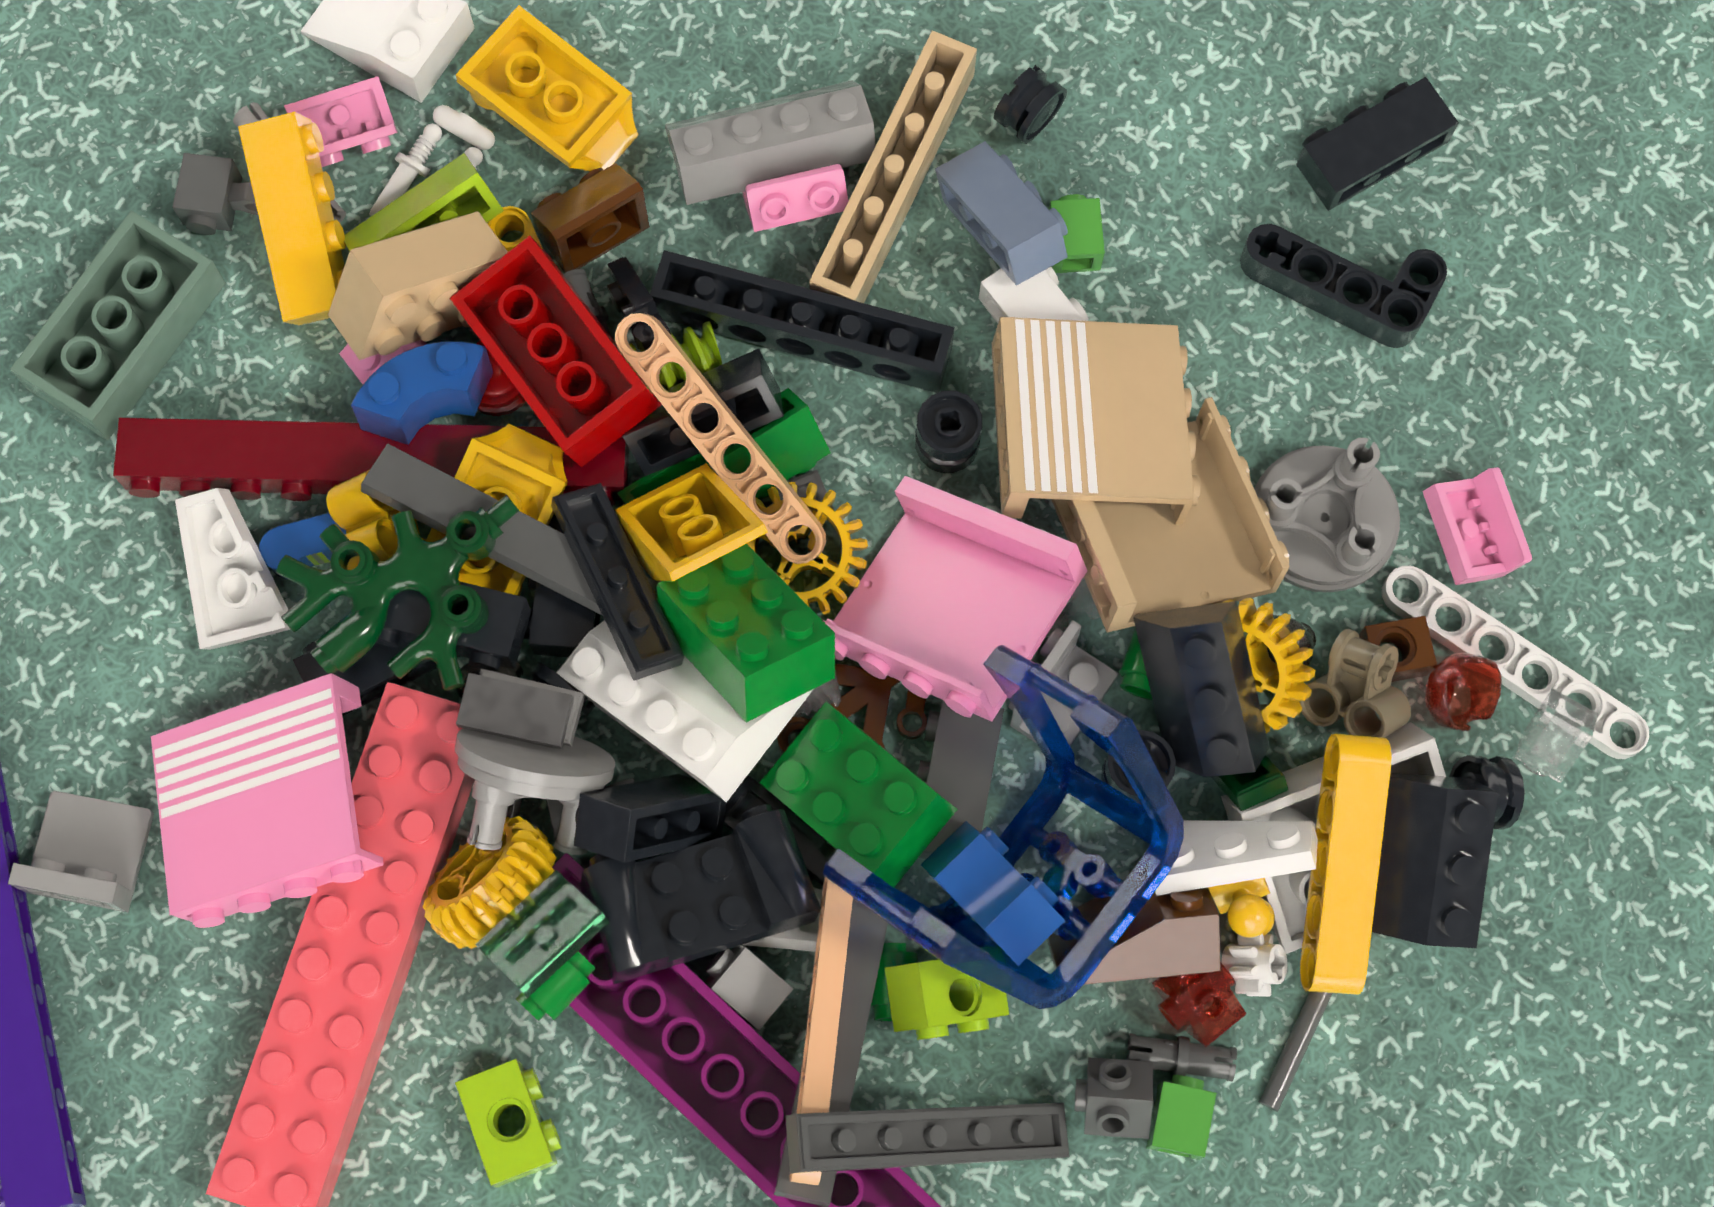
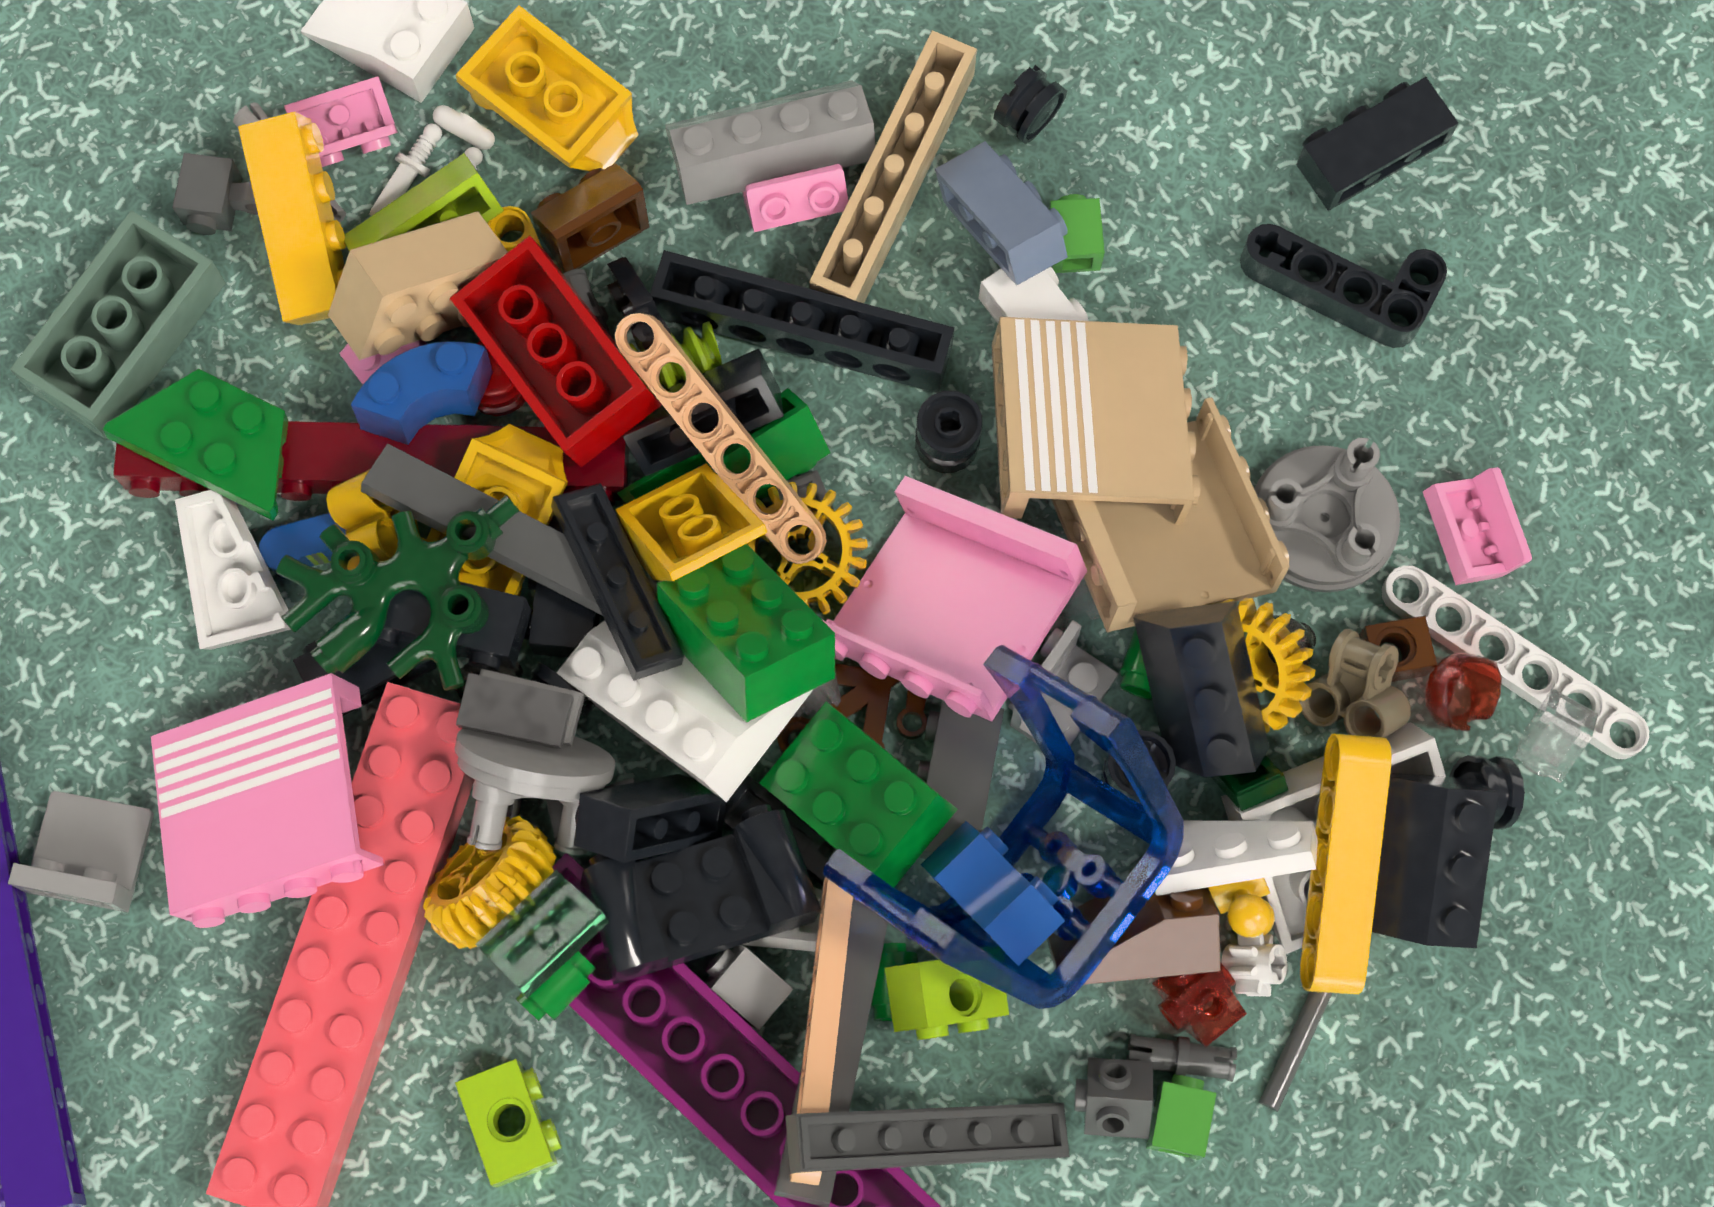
(210, 437): none -> green wing

